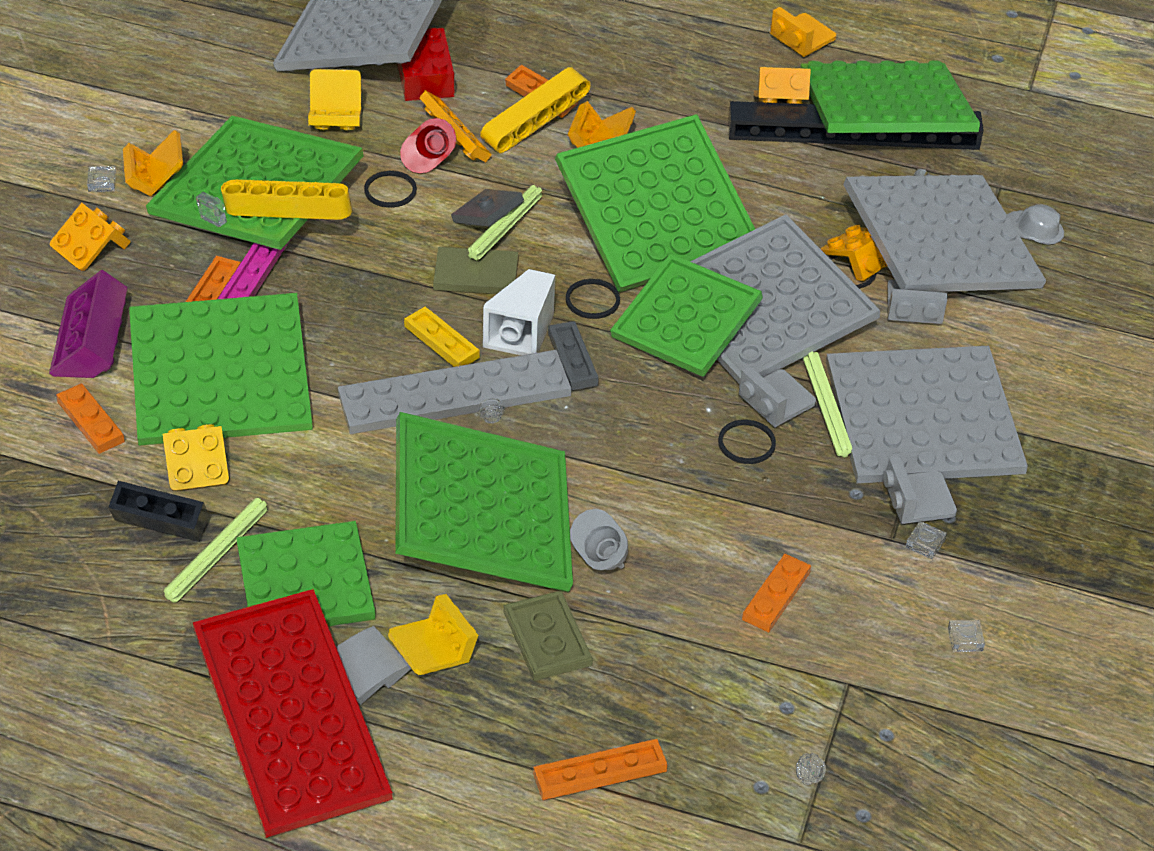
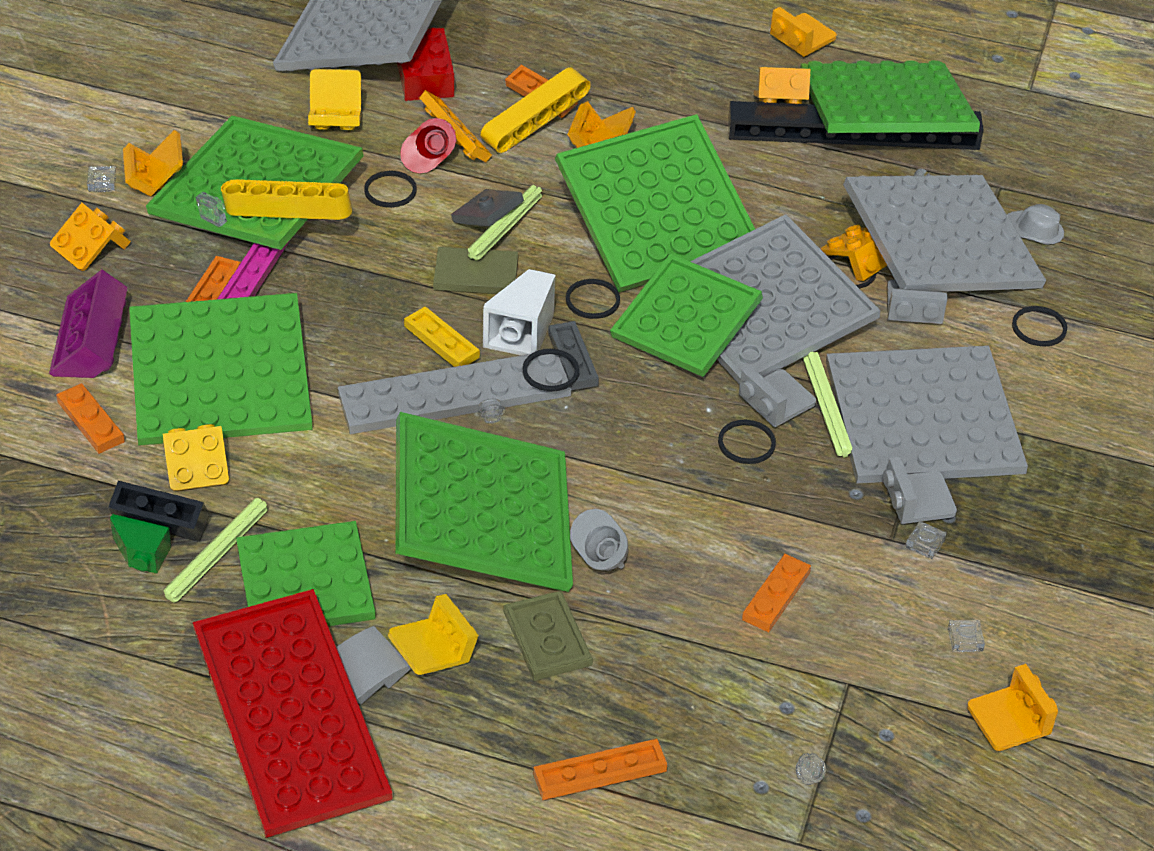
(141, 542): none -> green slope
(546, 387): none -> black piece
(1015, 712): none -> light orange bracket
(1036, 342): none -> black piece

